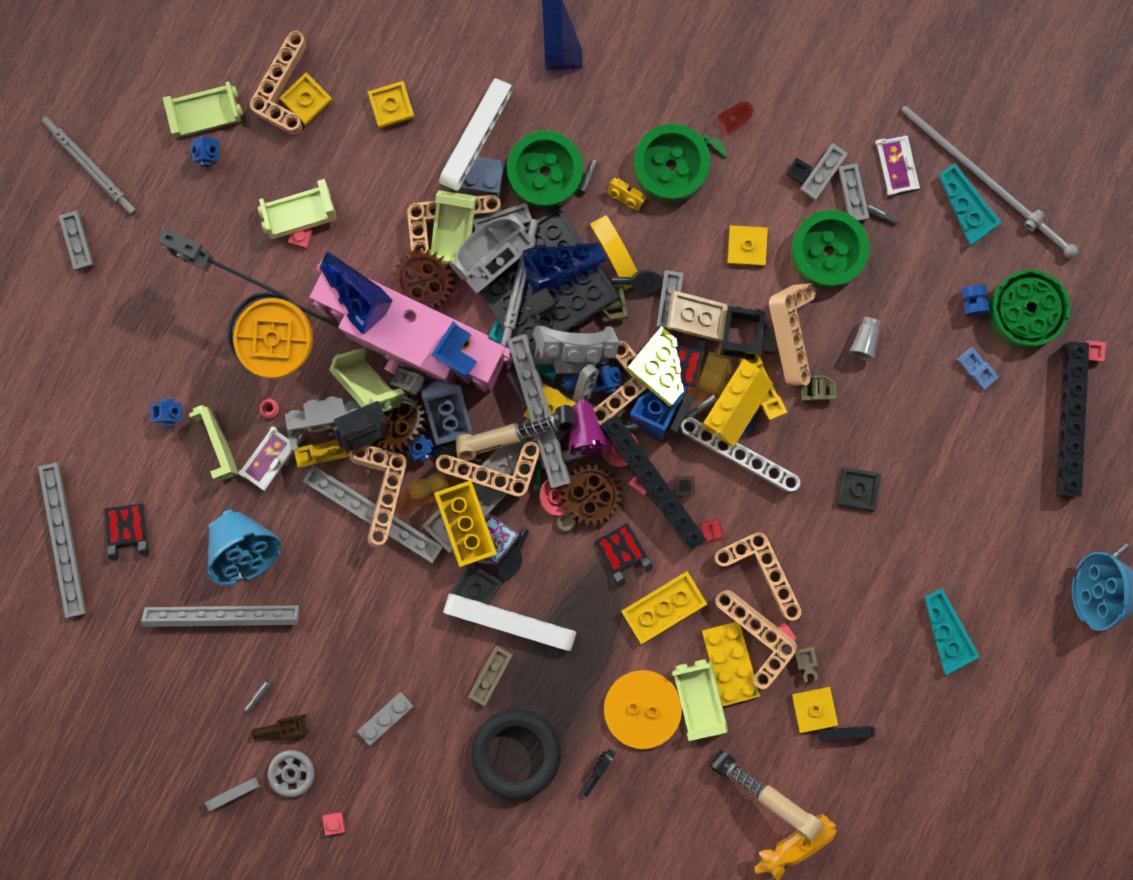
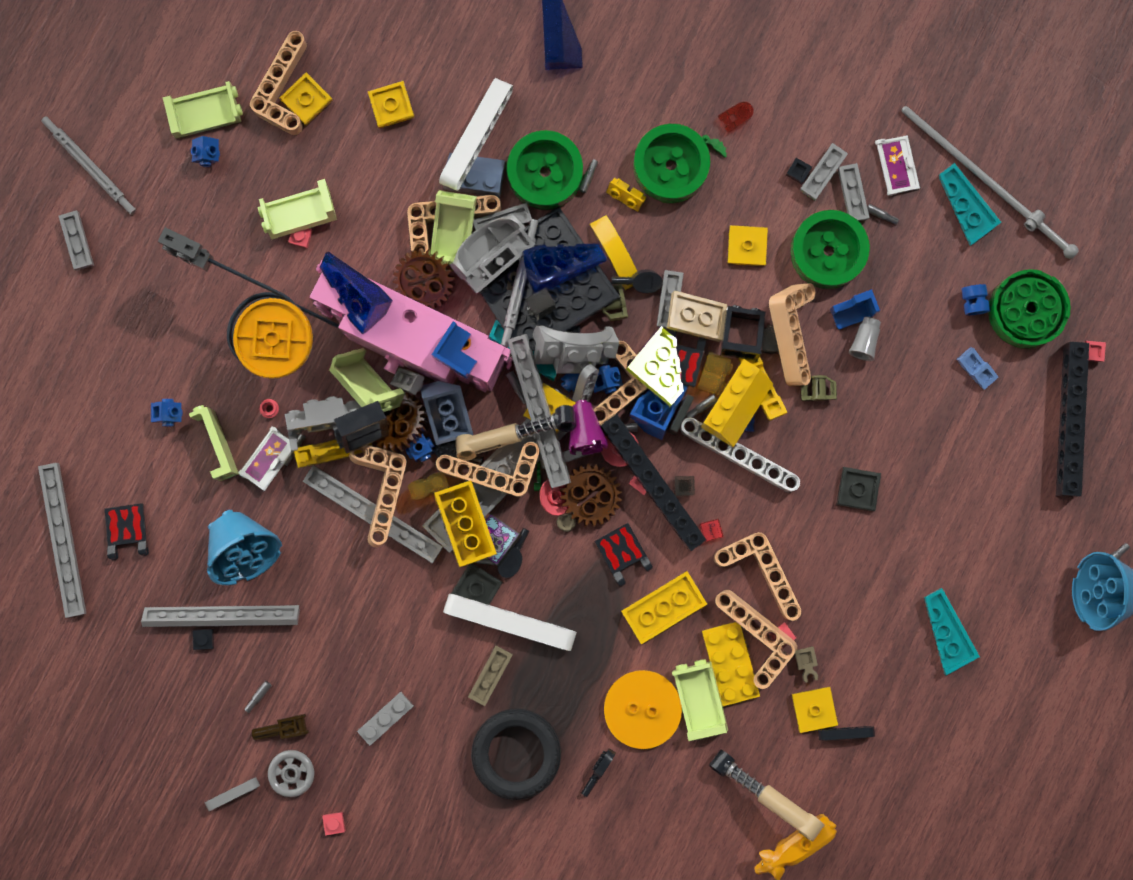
(203, 639): none -> black plate
(855, 309): none -> blue panel

